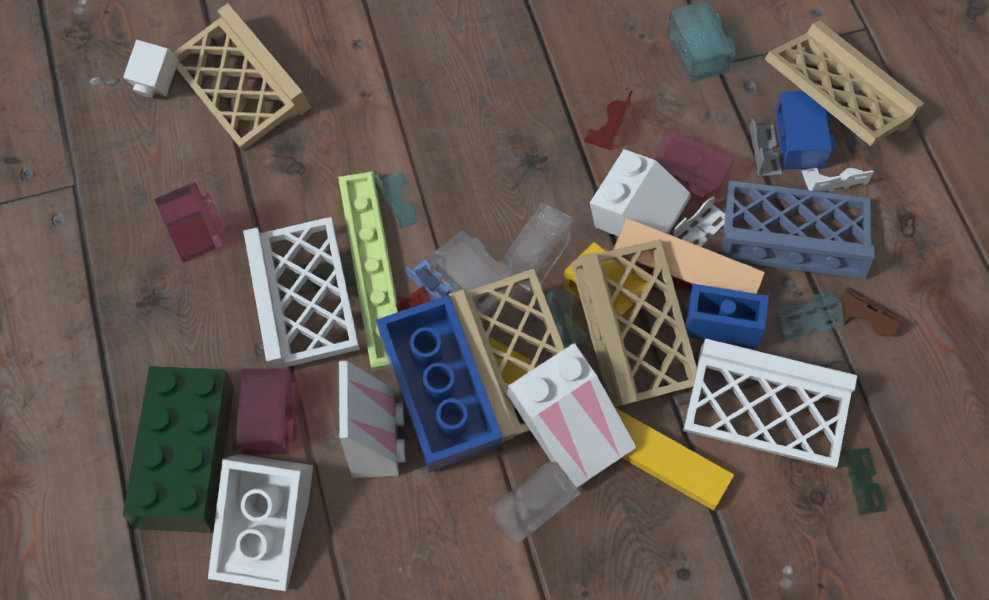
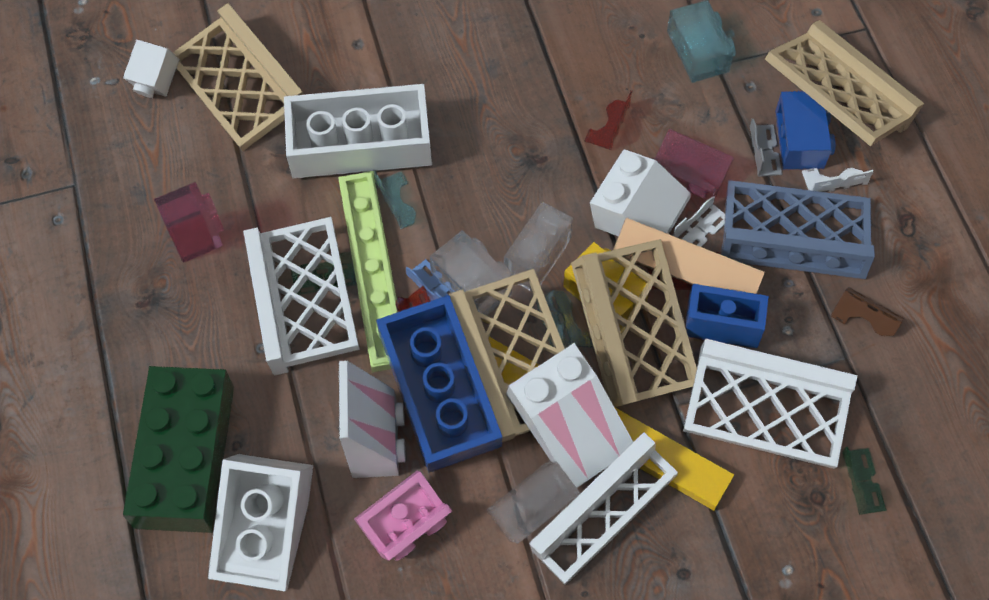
(266, 411): clear pink brick -> none
(357, 131): none -> white brick
(403, 517): none -> bright pink bracket
(587, 503): none -> white fence
(806, 322): clear light blue piece -> none

